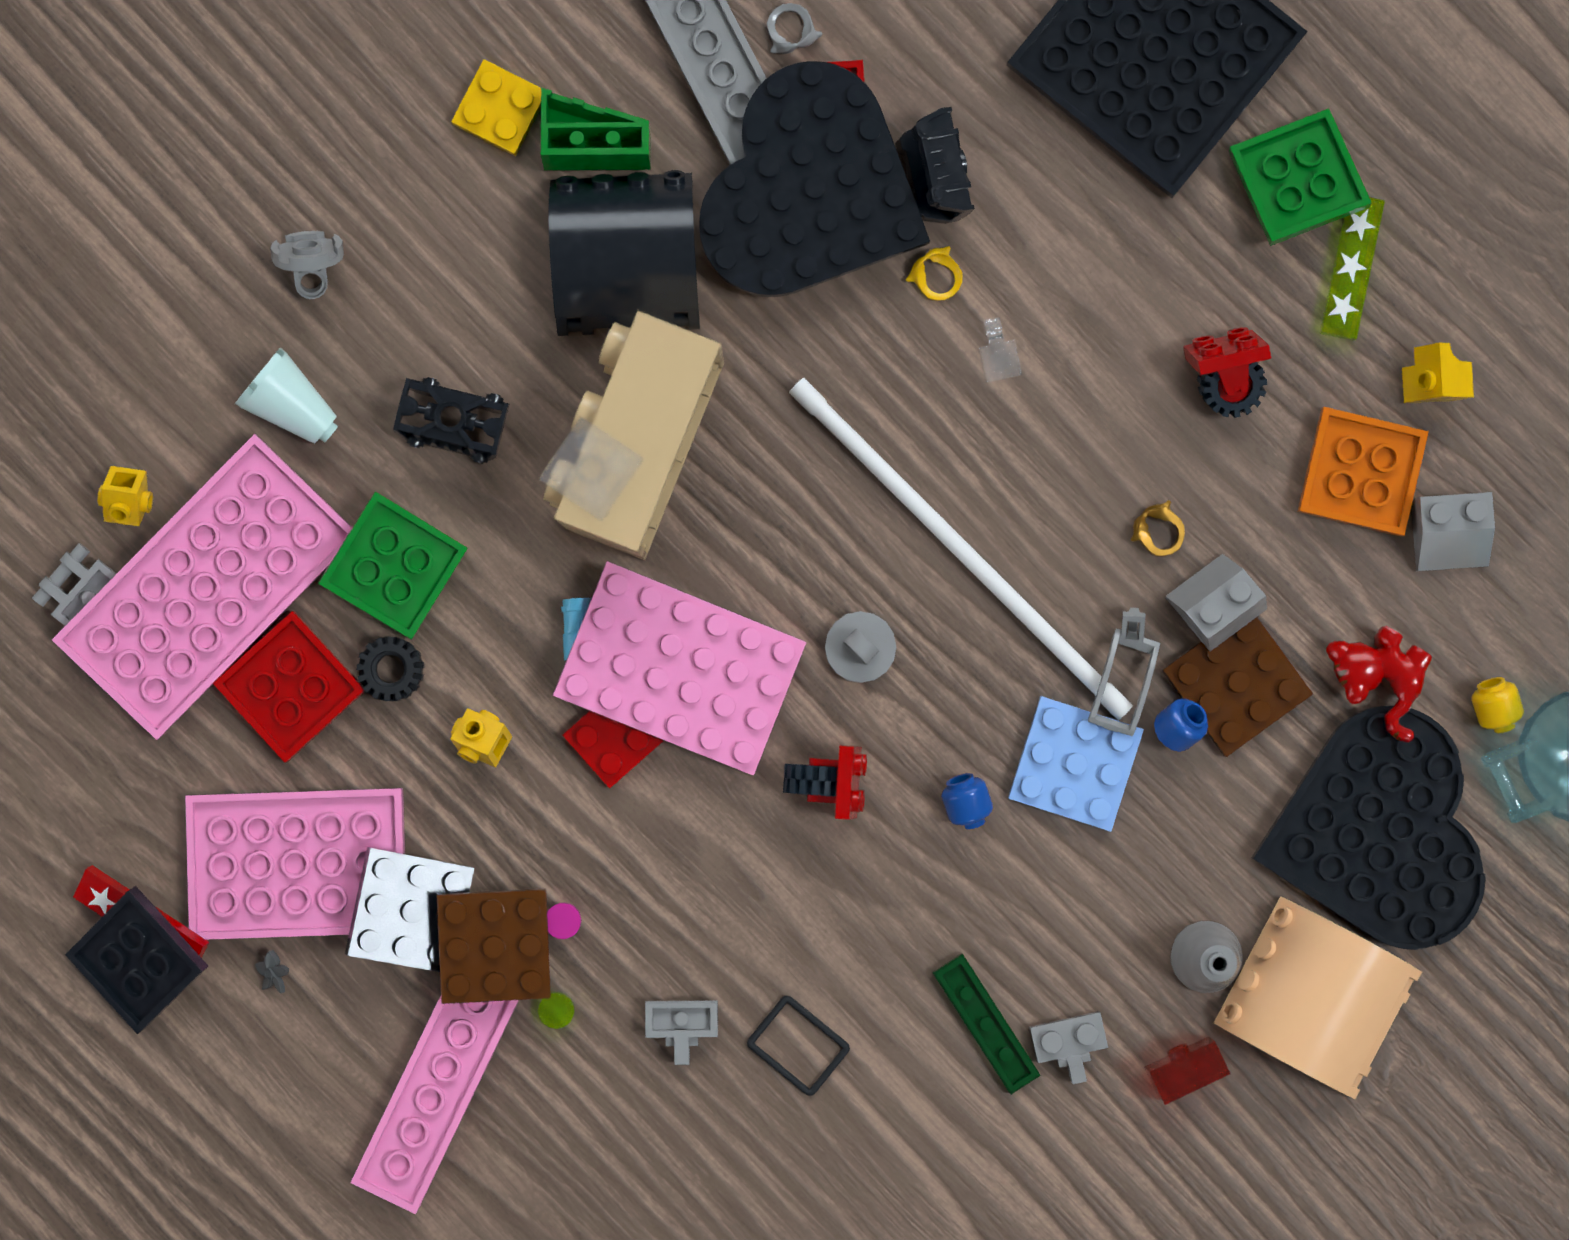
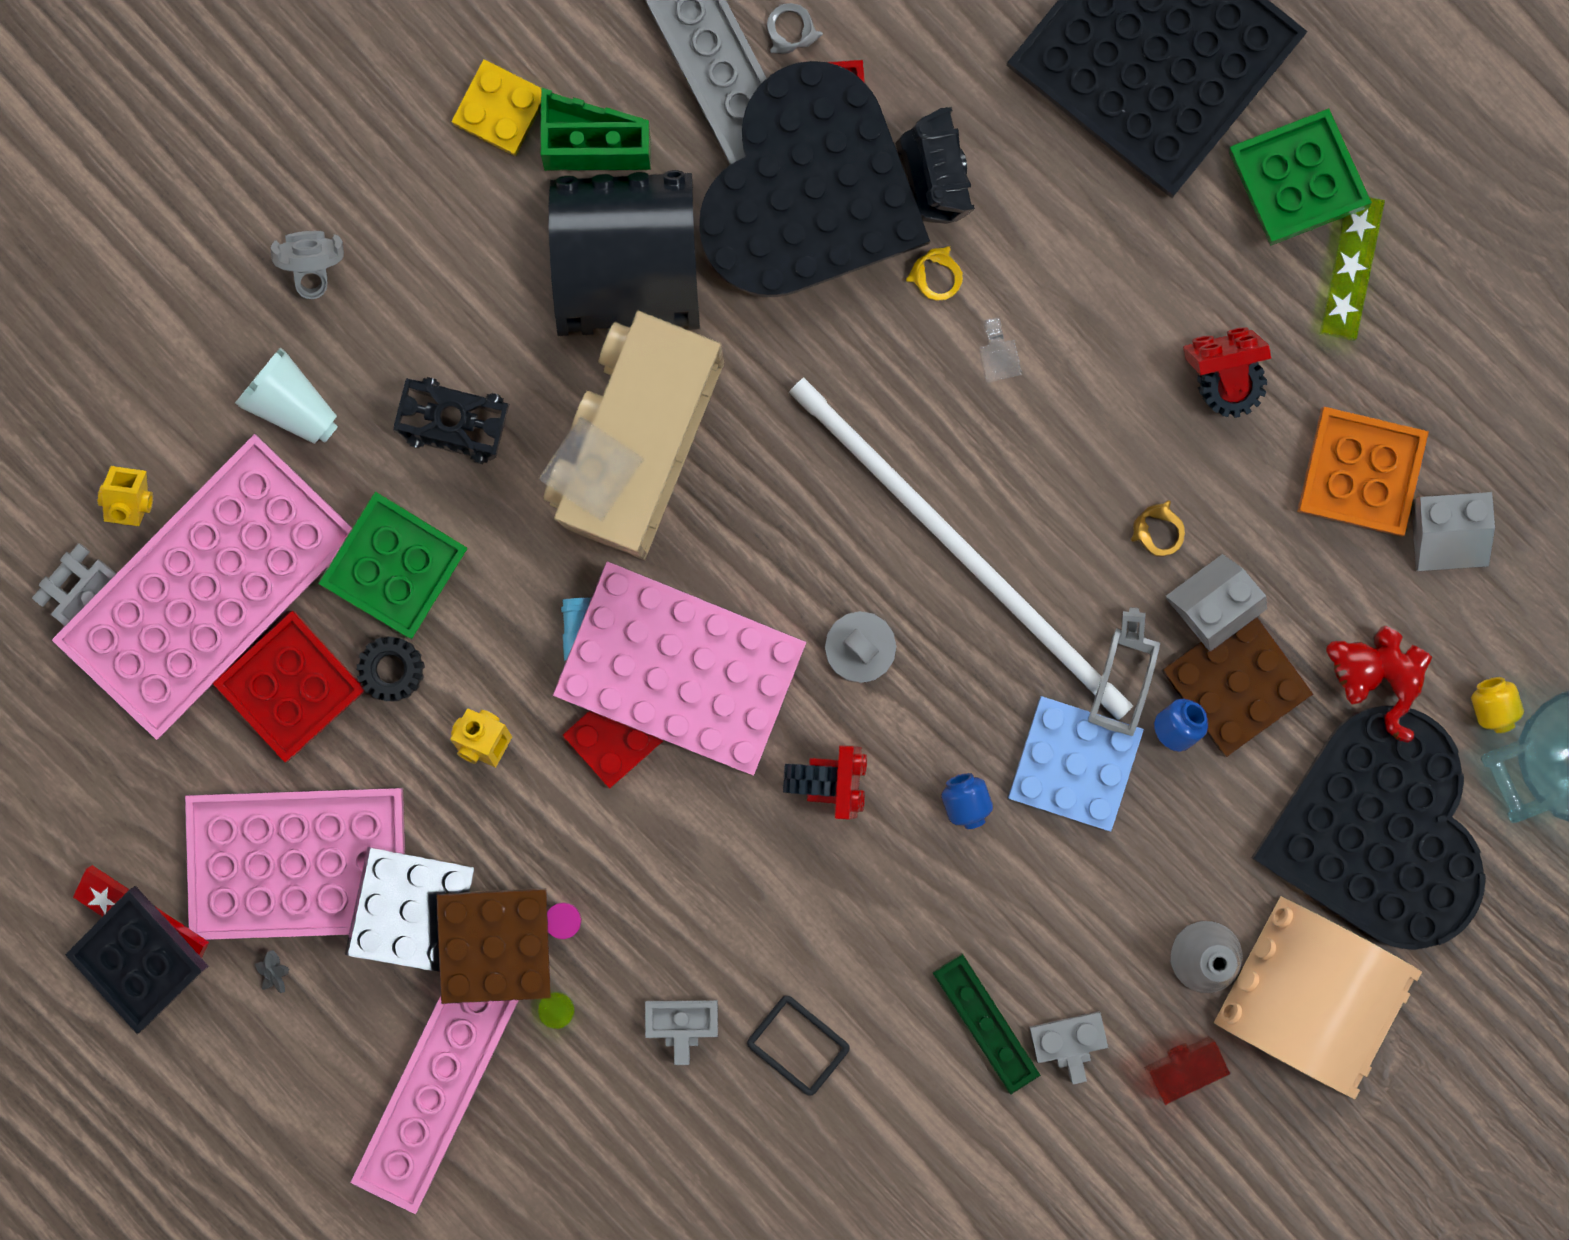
(1437, 376): yellow brick -> none

